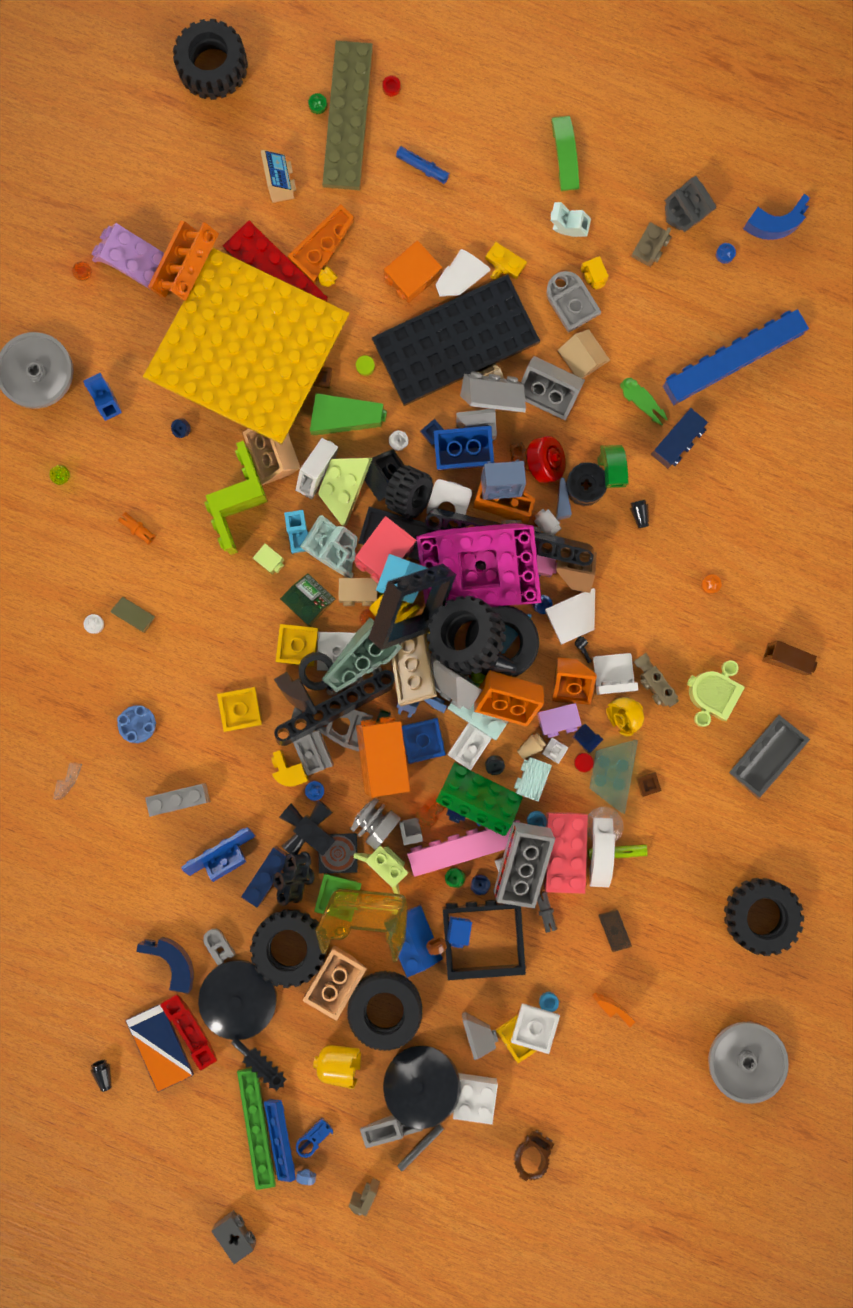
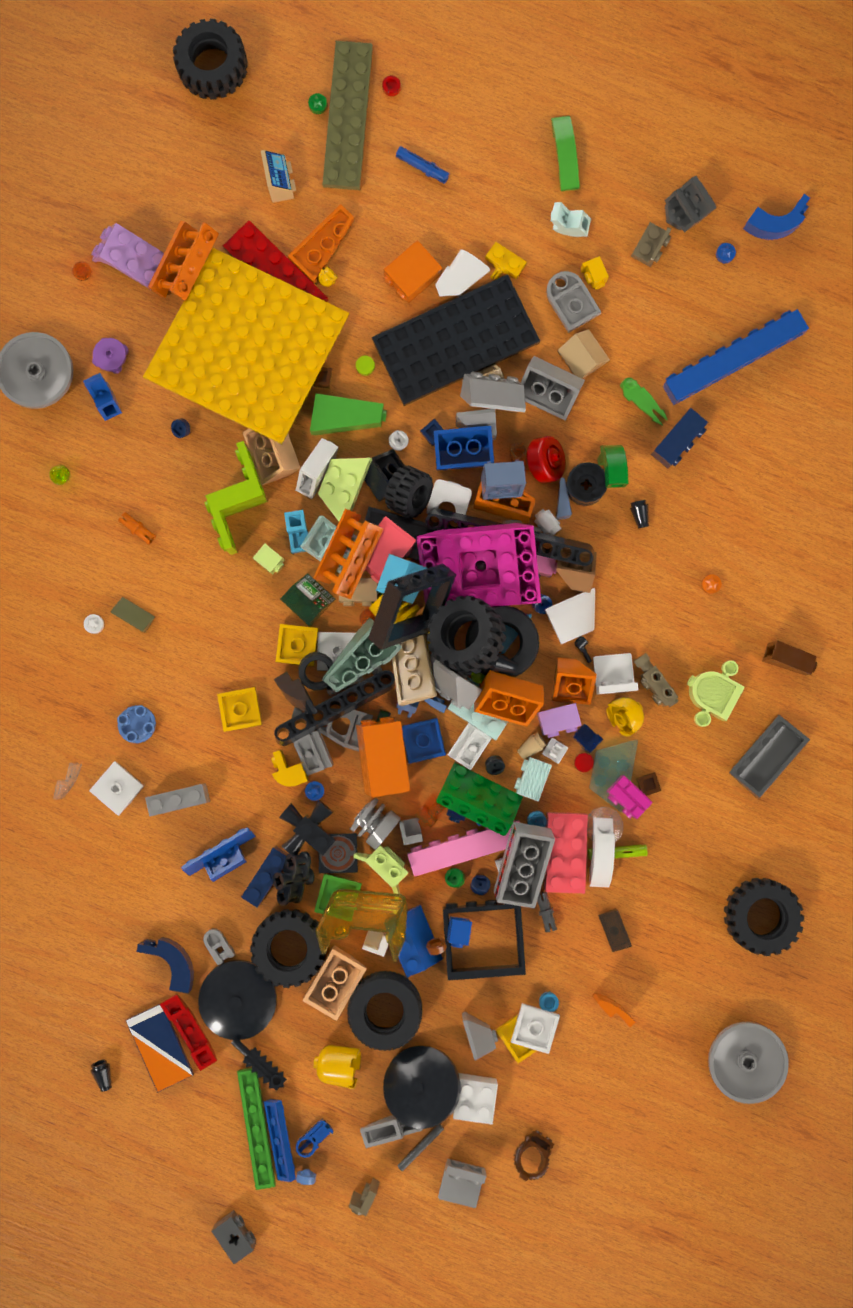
(110, 355): none -> medium lavender piece
(116, 788): none -> white plate
(358, 558): none -> orange fence
(375, 943): none -> panel
(461, 1183): none -> light grey bracket
(629, 797): none -> dark pink brick

